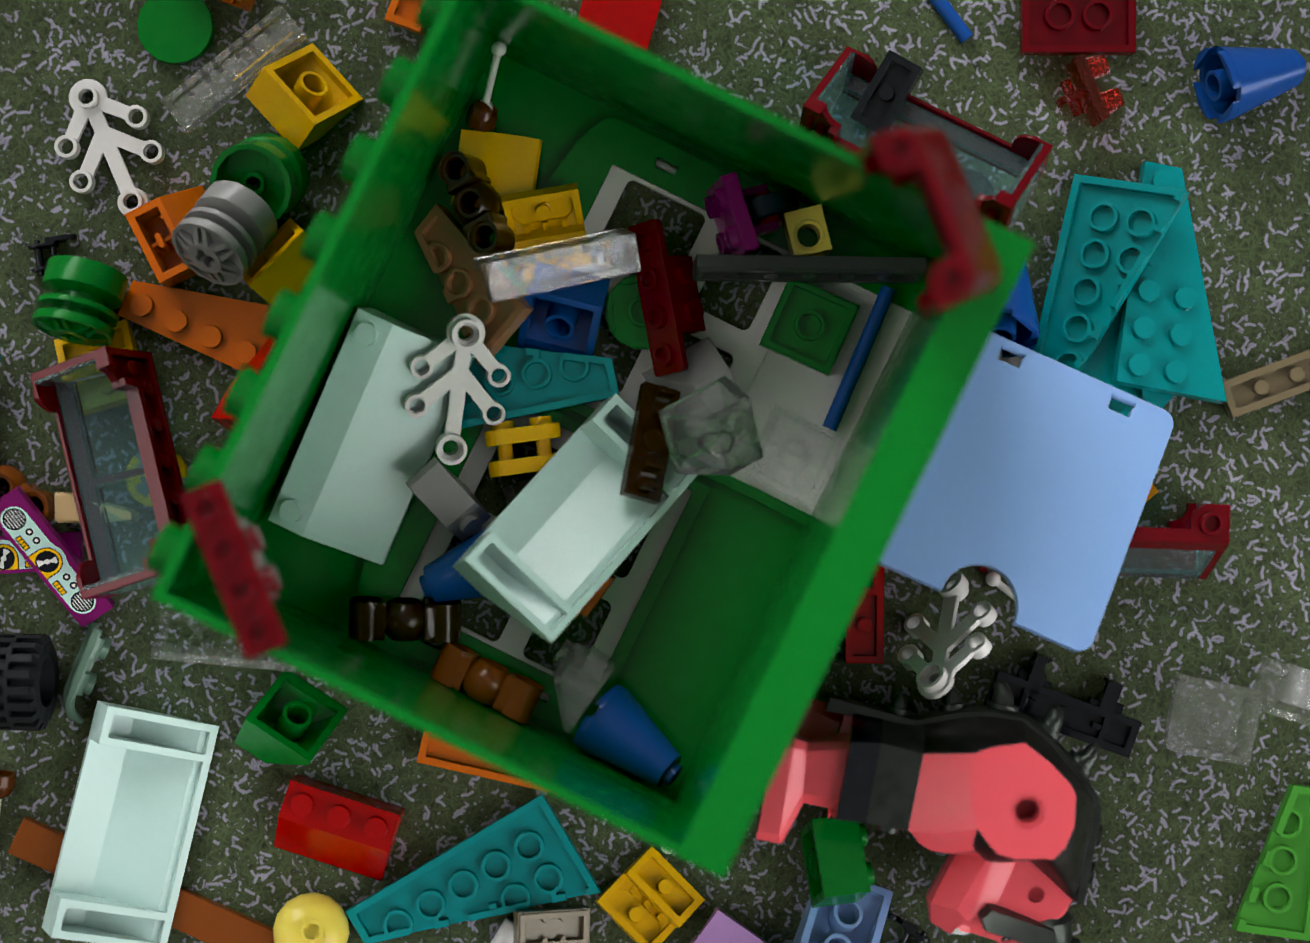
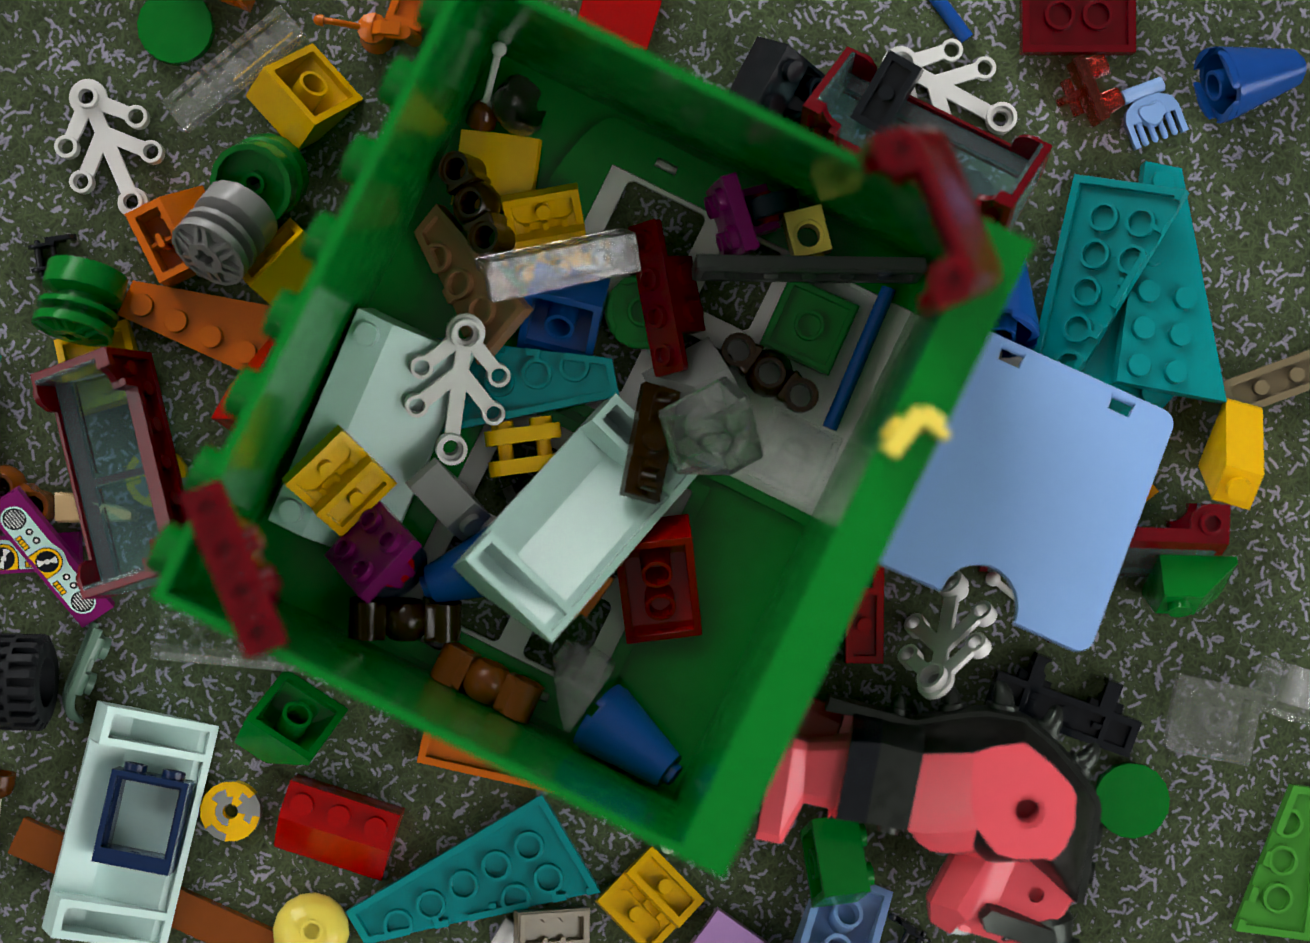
(135, 858): none -> dark blue window
(215, 817): none -> yellow piece
(339, 480): none -> yellow slope
(375, 32): none -> orange piece
(378, 556): none -> magenta plate
(516, 106): none -> clear smoke hair
(661, 584): none -> red slope
(776, 79): none -> black slope
(787, 377): none -> dark brown piece
(901, 431): none -> light yellow bracket
(942, 85): none -> white plant
(1132, 799): none -> green tile
(1148, 110): none -> light blue piece
(1186, 582): none -> green slope
(1234, 454): none -> yellow slope

